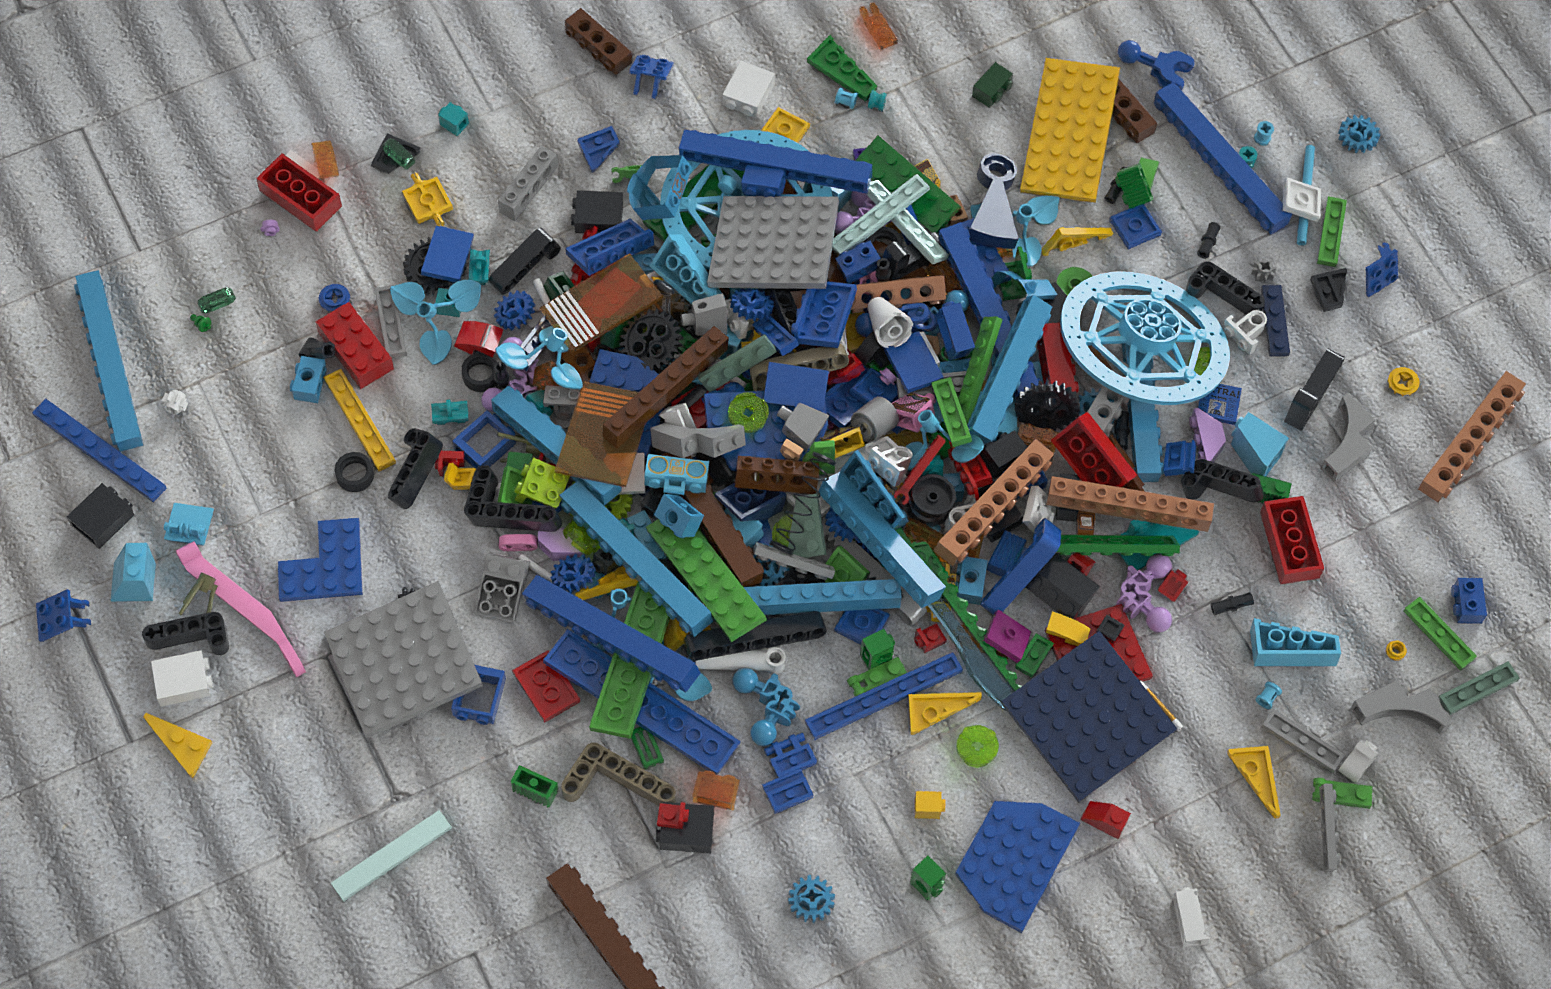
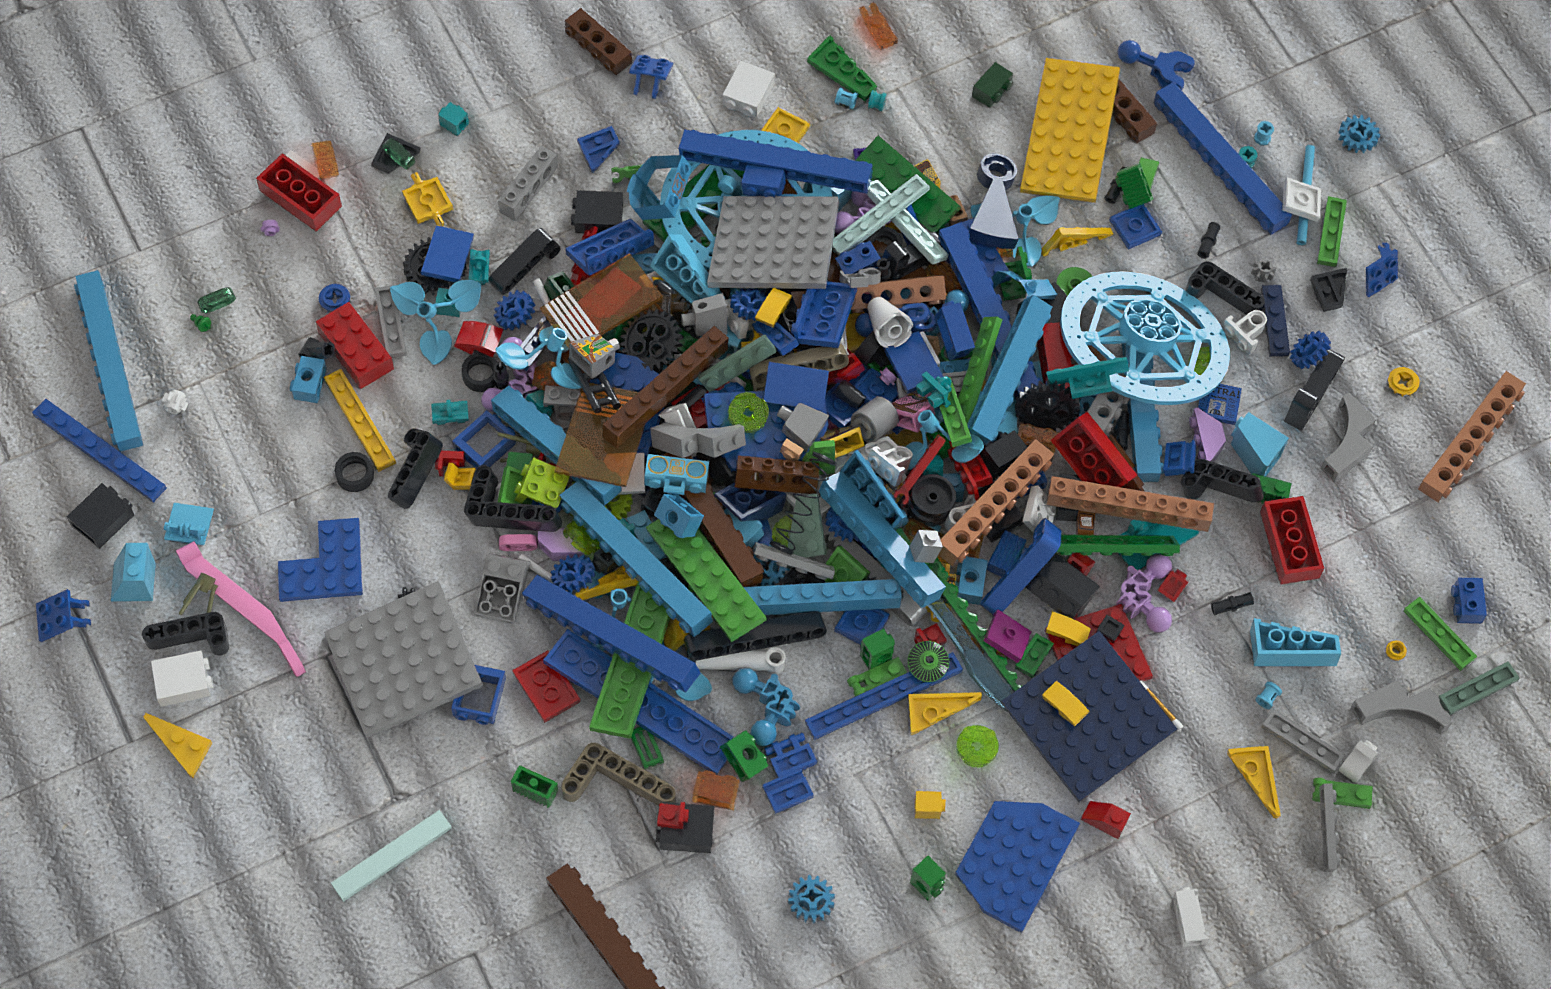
(589, 391): none -> black bar
(593, 354): none -> light grey torso
(734, 750): none -> green brick
(773, 307): none -> yellow slope
(850, 394): none -> black piece
(862, 279): none -> light grey piece
(926, 546): none -> light grey brick
(928, 671): none -> dish
(937, 387): none -> teal hips
(1066, 703): none -> yellow slope
(1089, 378): none -> teal bracket
(1310, 349): none -> blue gear

